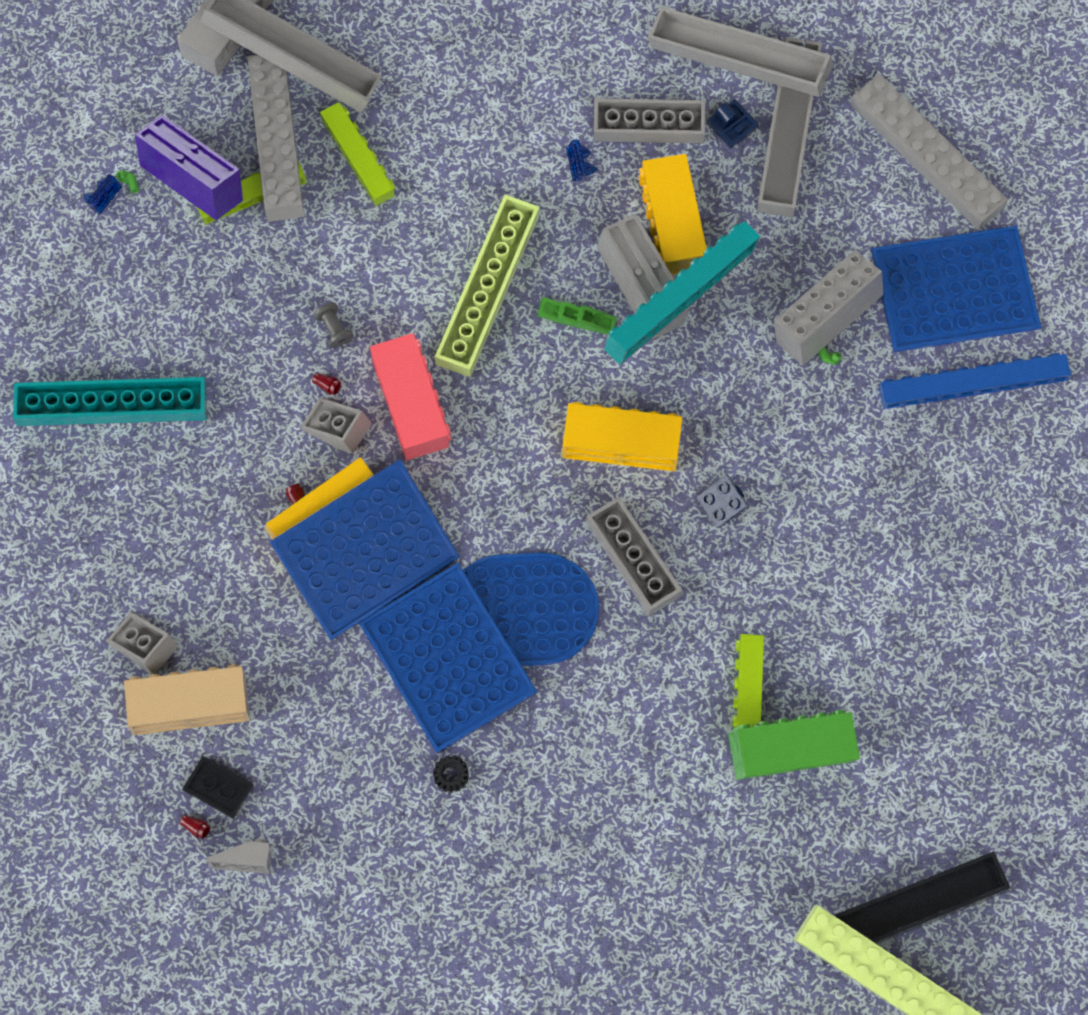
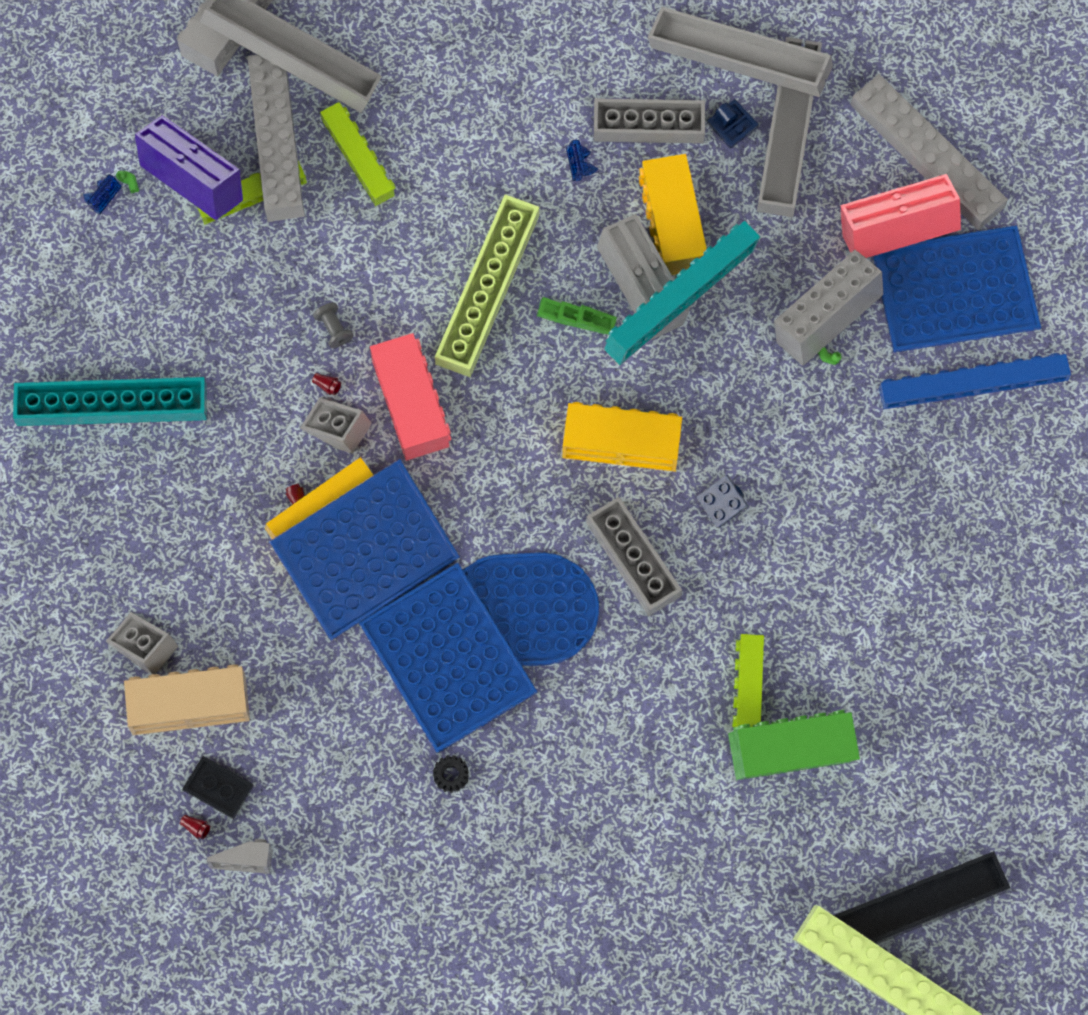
(901, 217): none -> coral brick

